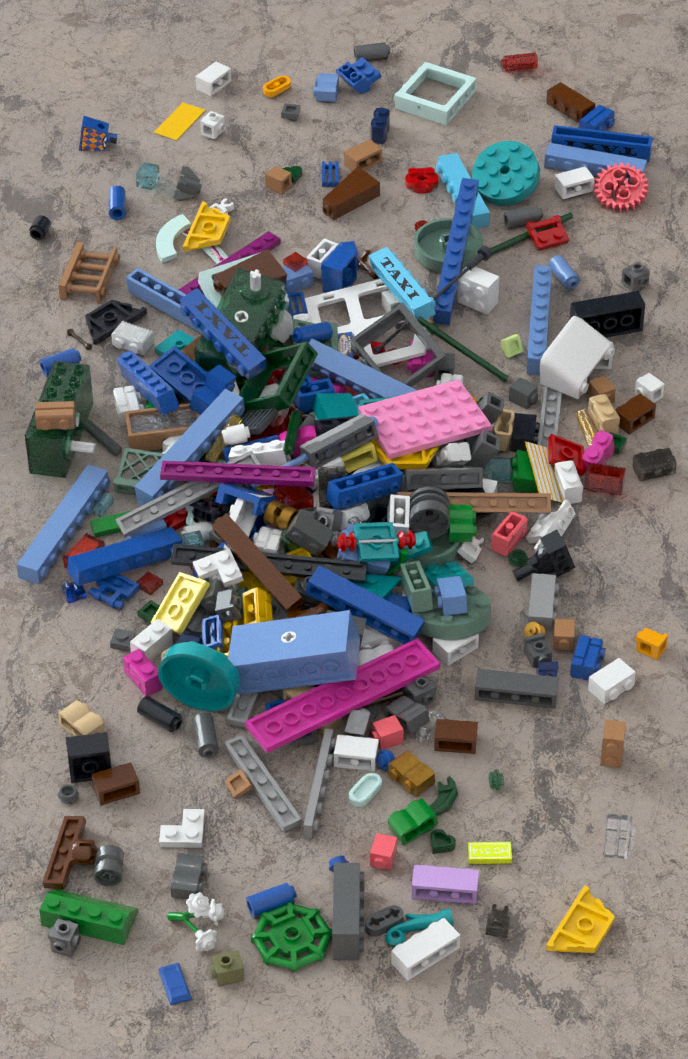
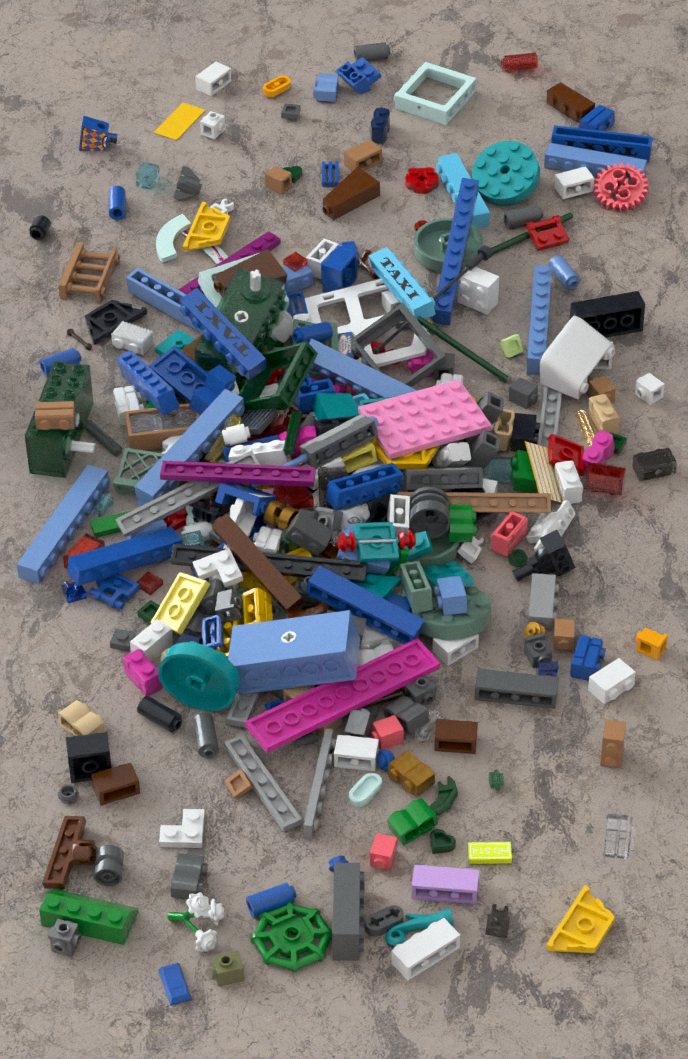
(635, 276): flat silver brick -> none
(635, 413): reddish brown brick -> none

